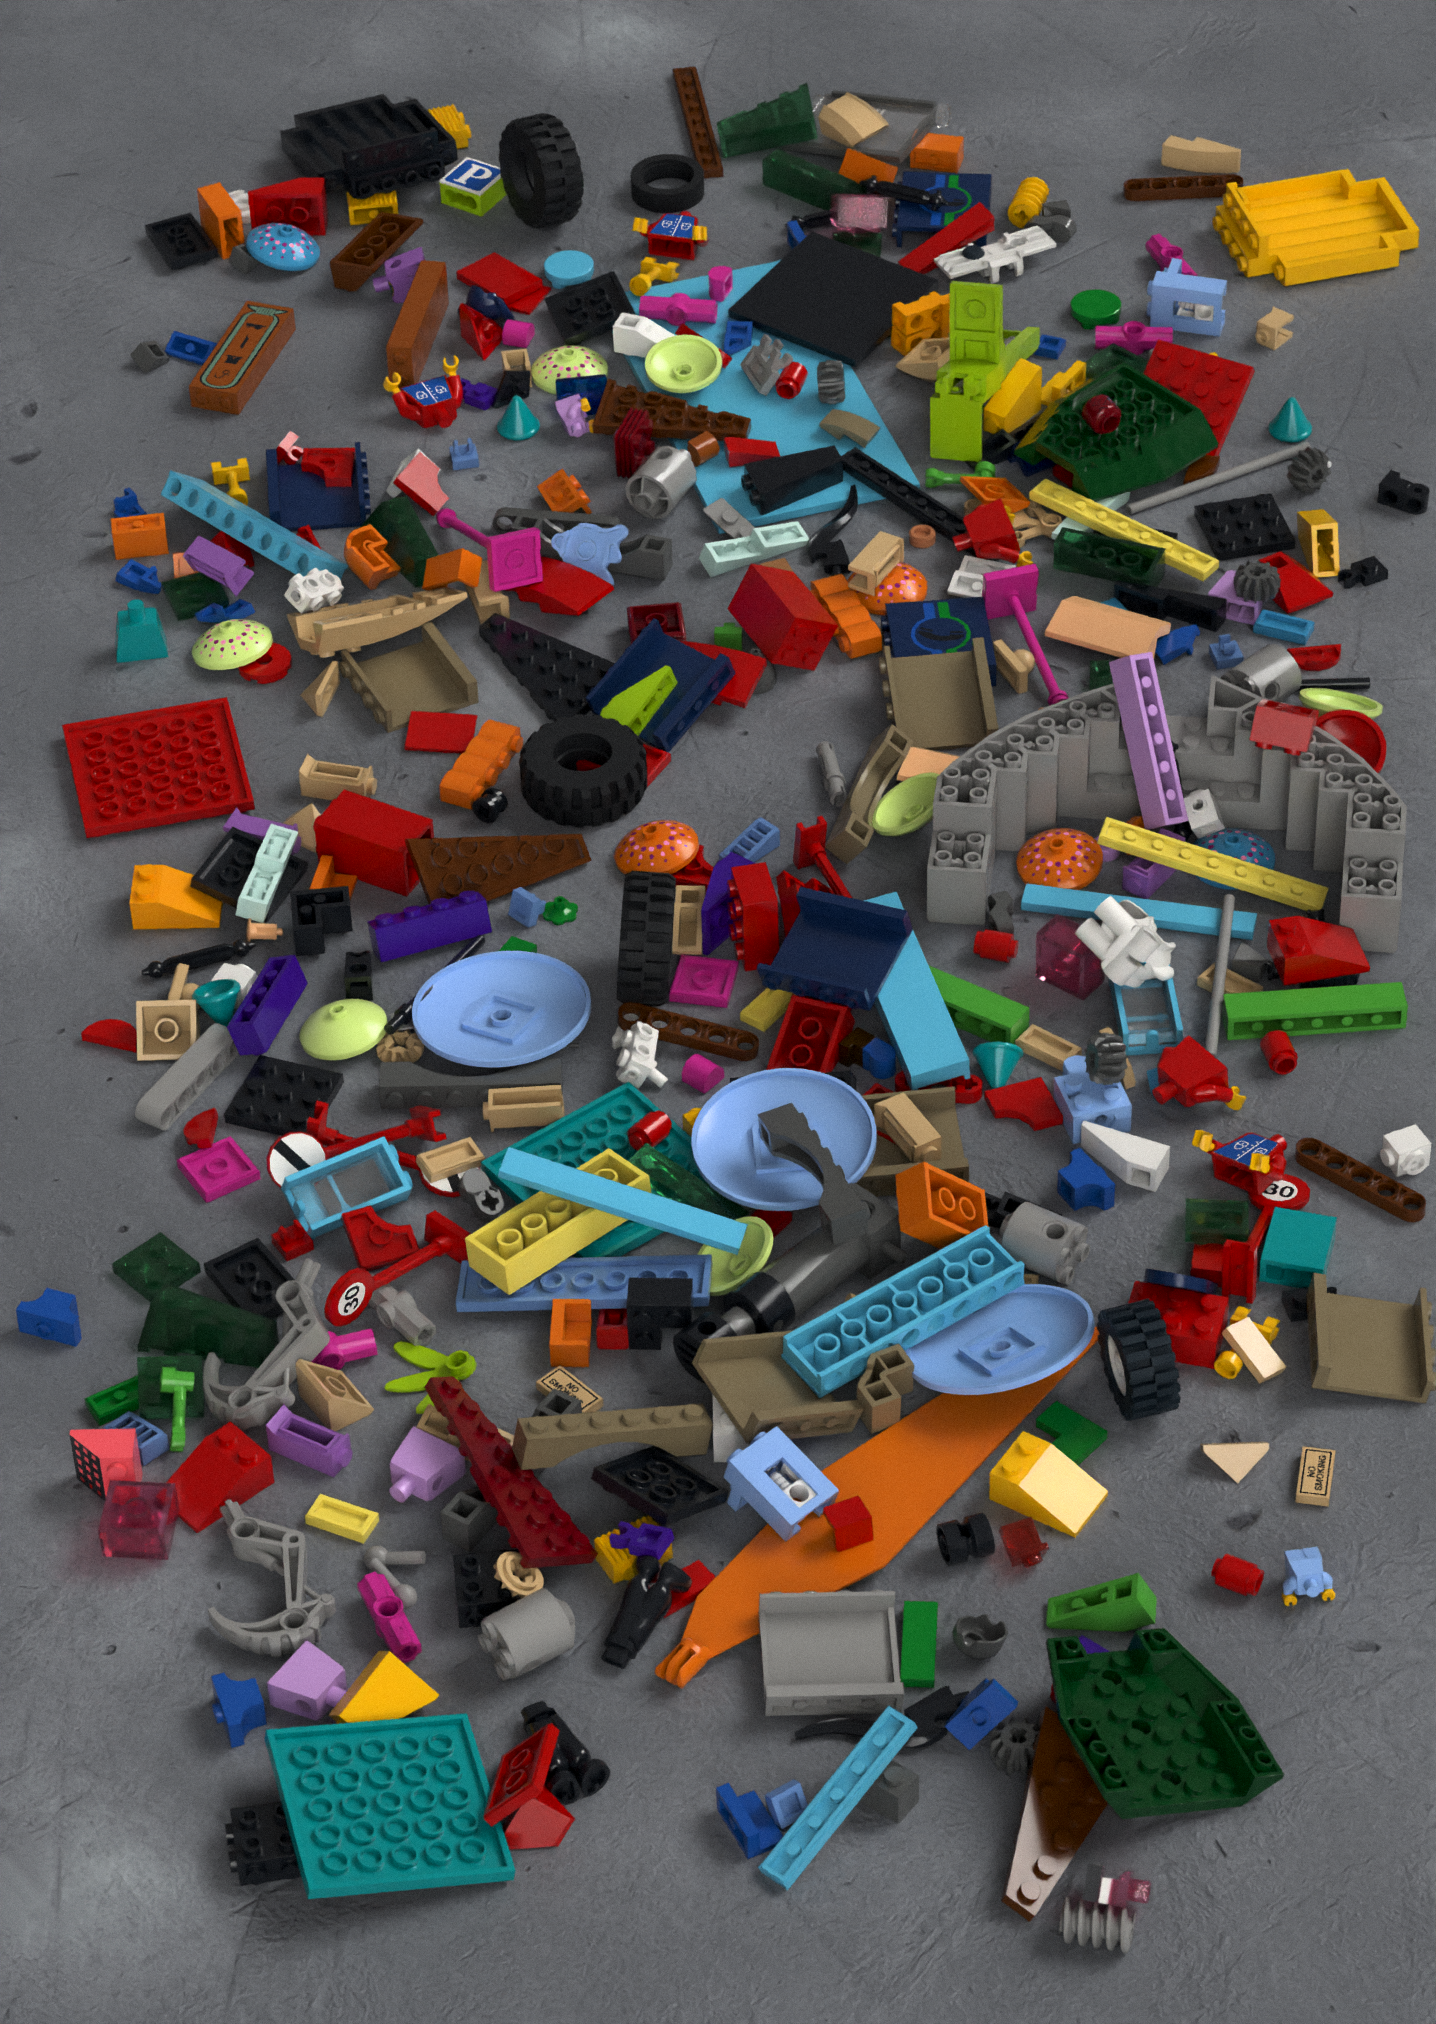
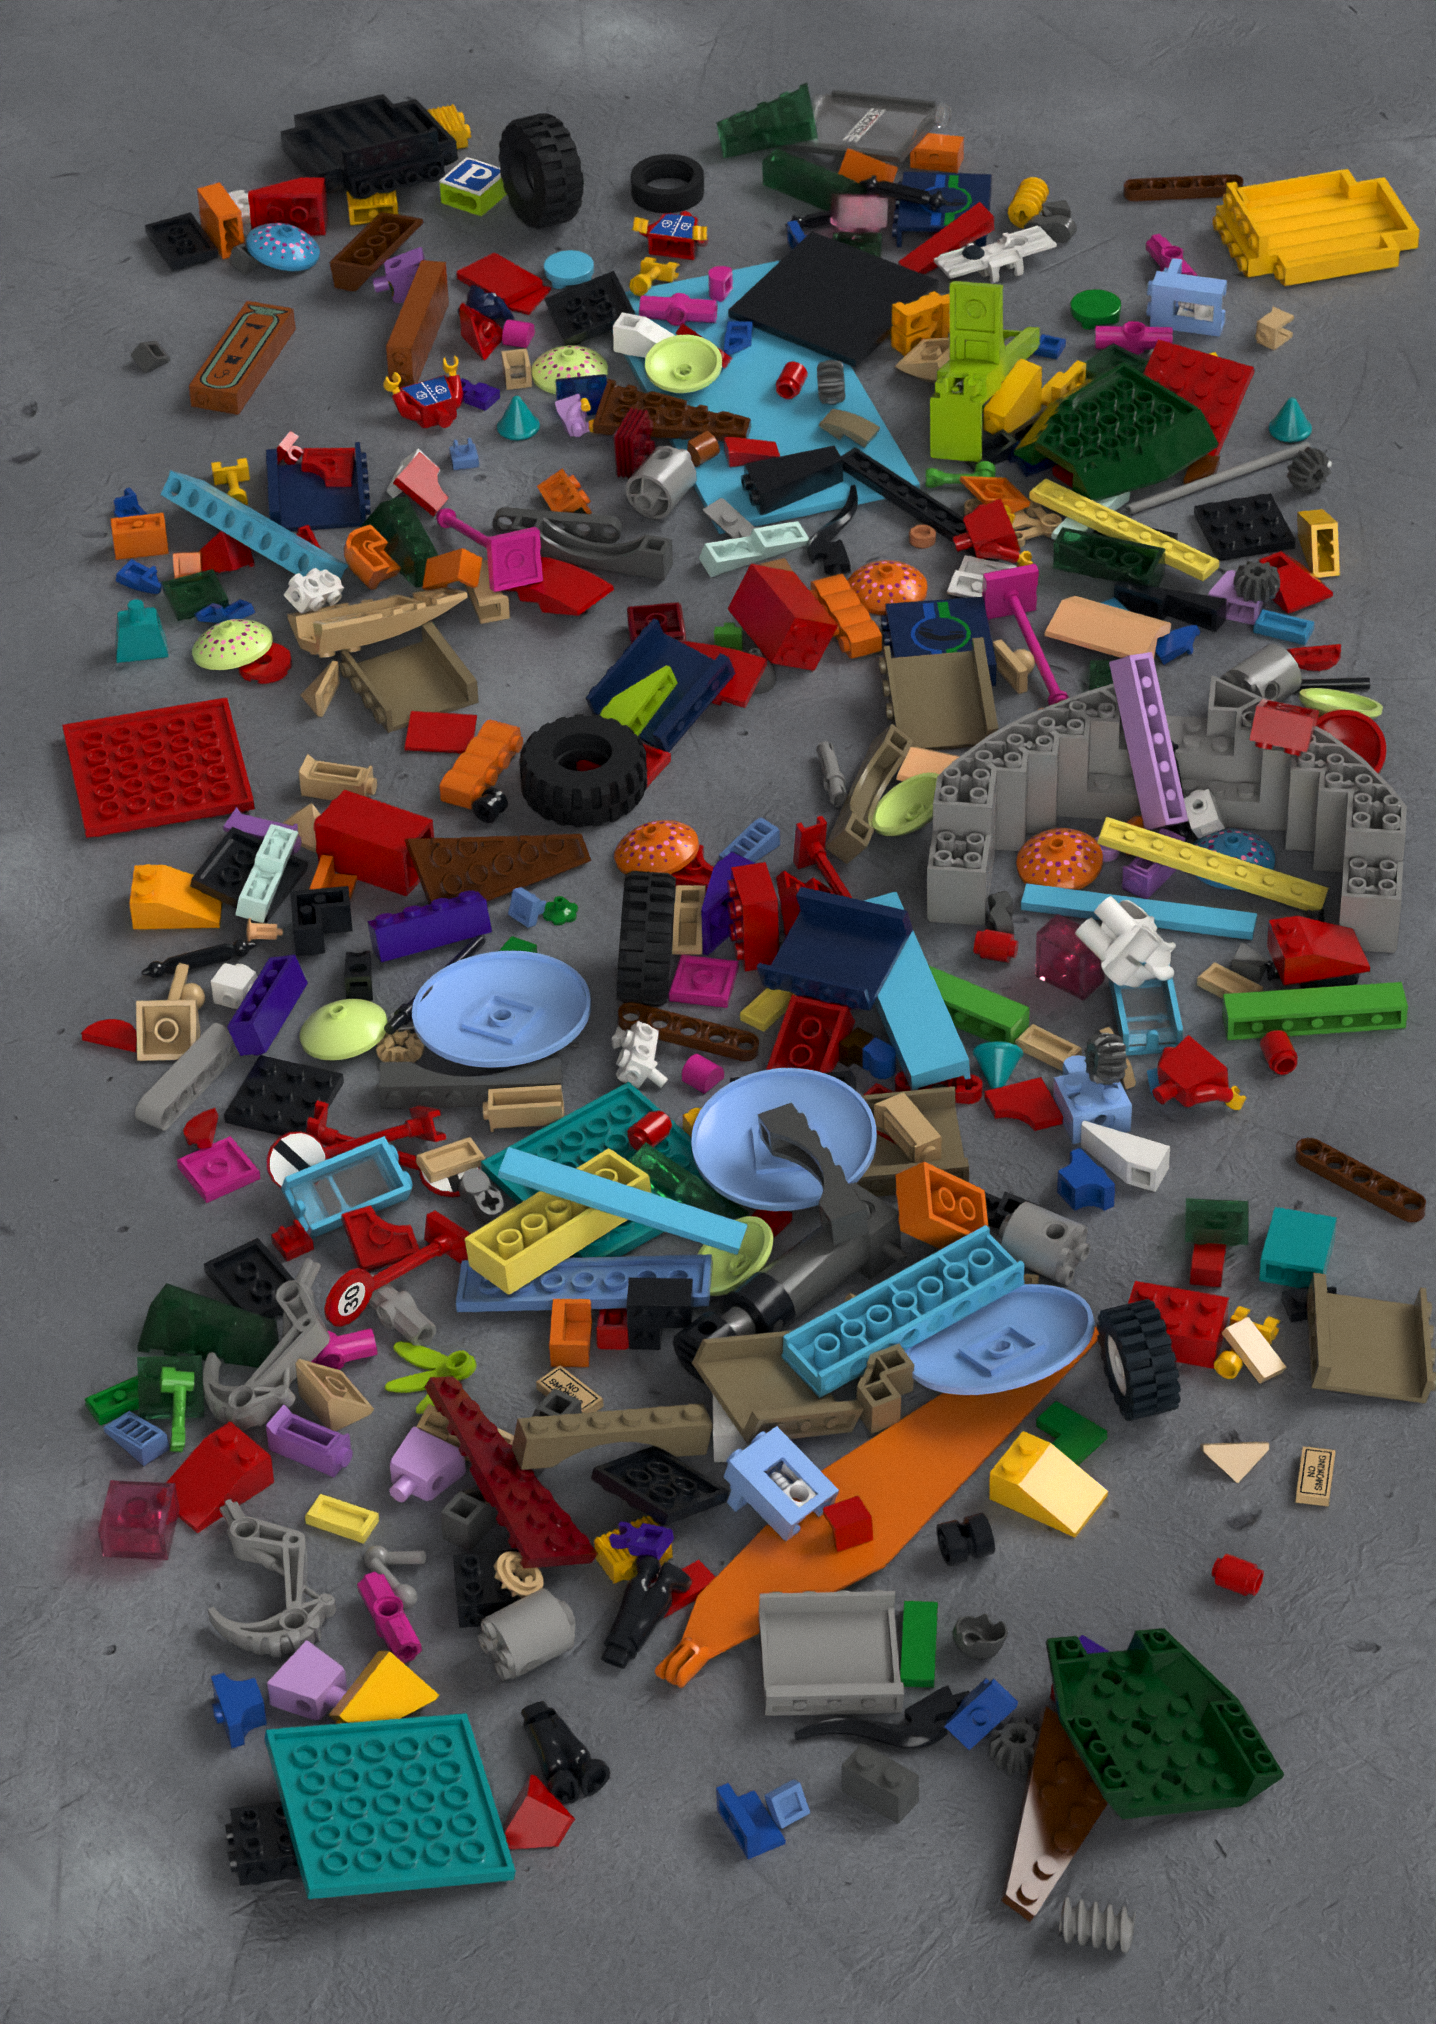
(51, 1317): blue brick -> none
(105, 1456): coral slope -> none
(154, 1265): clear green plate -> none
(189, 348): blue slope -> none
(218, 564): medium lavender window -> none
(218, 999): teal hat -> none
(512, 383): black piece -> none
(521, 1774): red tile -> none
(550, 669): black wing -> none
(591, 547): light blue tile -> none
(697, 121): reddish brown tile -> none
(764, 370): light grey plate -> none
(837, 1797): medium azure tile -> none
(850, 120): tan slope -> none
(876, 562): tan window -> none
(1023, 1543): clear red bracket -> none
(1101, 414): dark red head -> none
(1109, 1606): bright green slope -> none
(1112, 1890): clear pink hips -> none
(1180, 1281): dark blue tile -> none
(1200, 155): tan slope -> none
(1220, 974): light grey piece -> none
(1225, 652): medium blue tile -> none
(1240, 1258): red piece -> none
(1246, 1162): torso -> none
(1305, 1576): light blue piece -> none
(1364, 571): black plate -> none
(1403, 494): black leg -> none
(1406, 1151): white brick -> none

